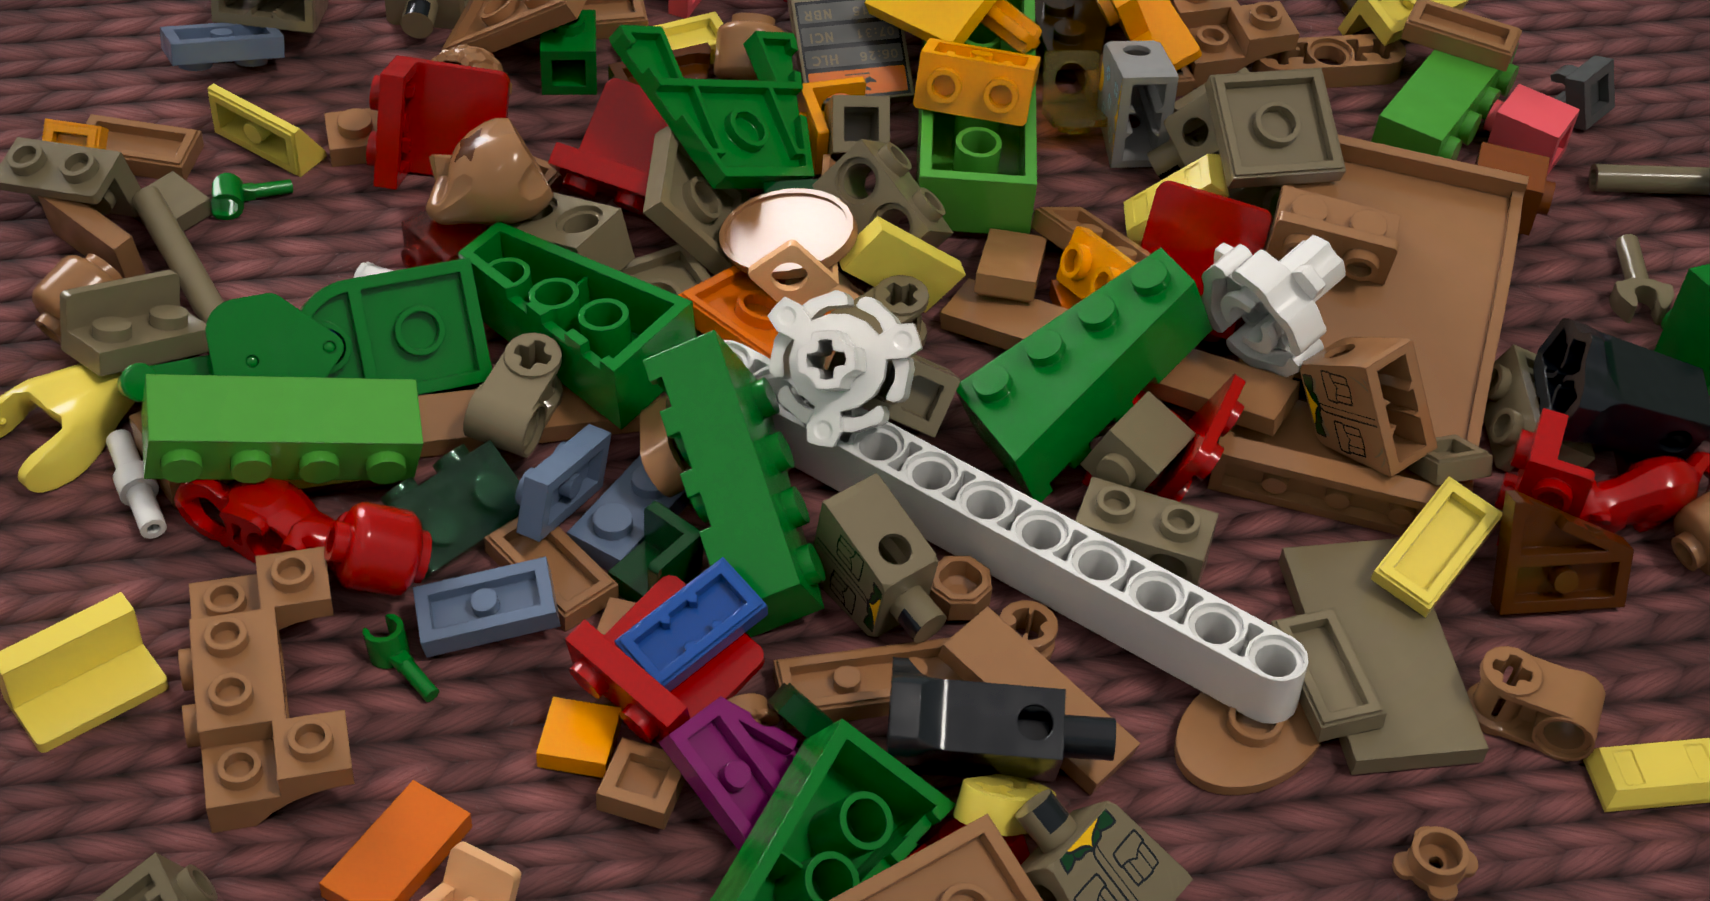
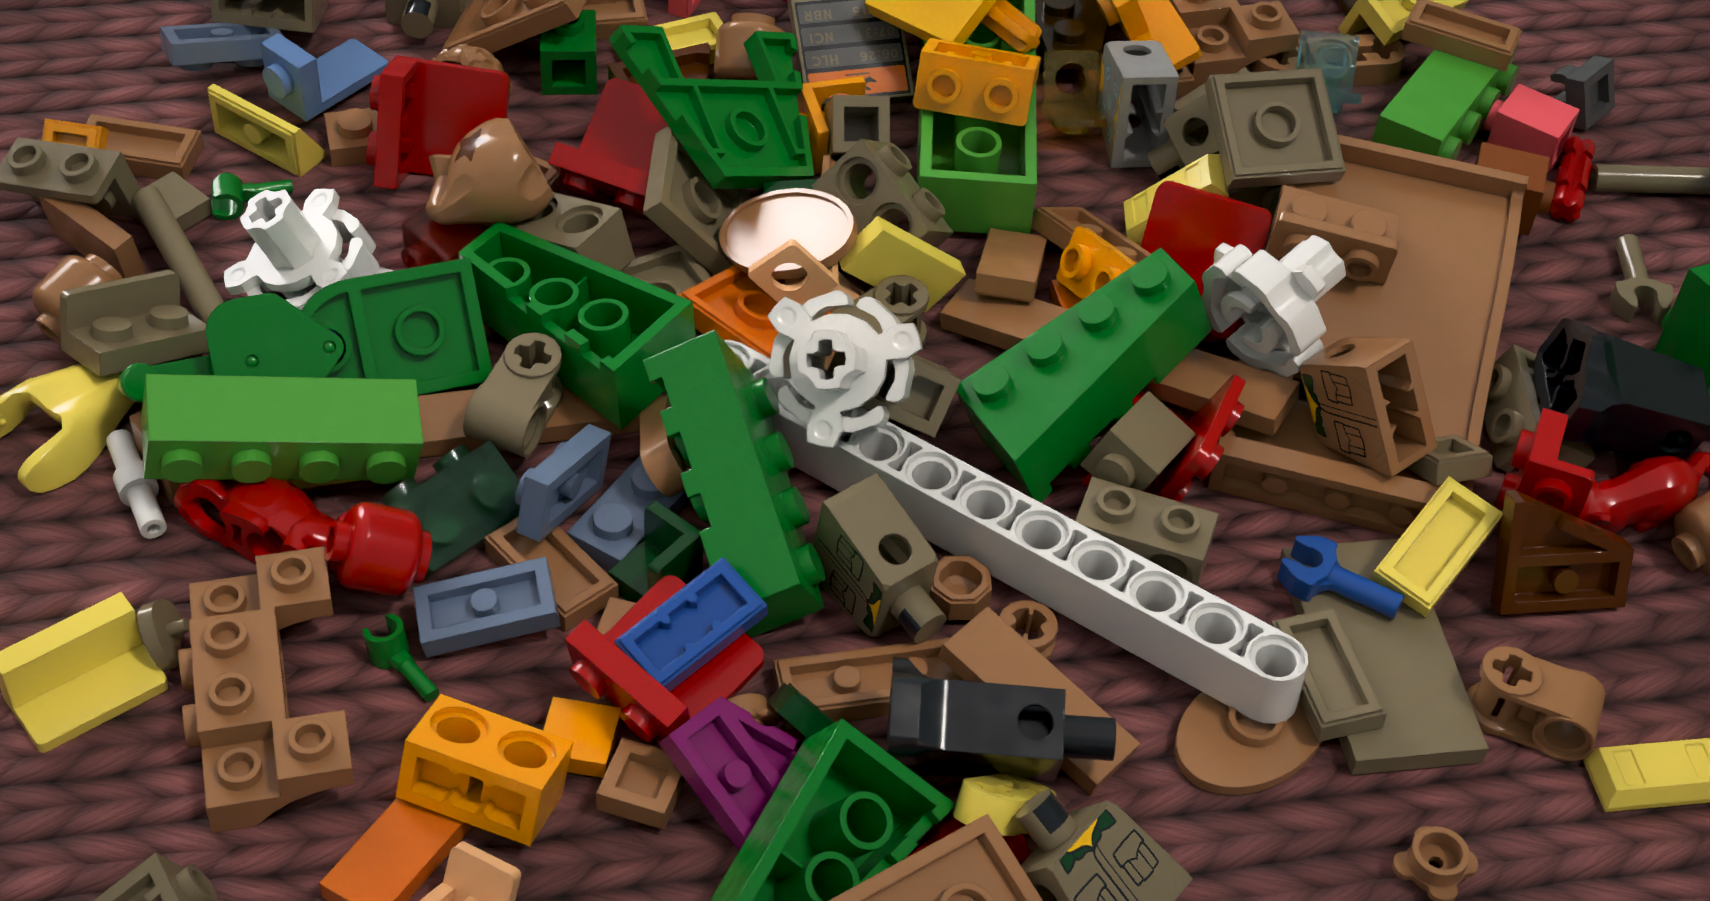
(162, 632): none -> dark tan piece
(298, 247): none -> white piece
(312, 84): none -> medium blue bracket
(484, 769): none -> light orange brick
(1329, 575): none -> blue bar
(1337, 57): none -> clear light blue bracket
(1572, 179): none -> red axle

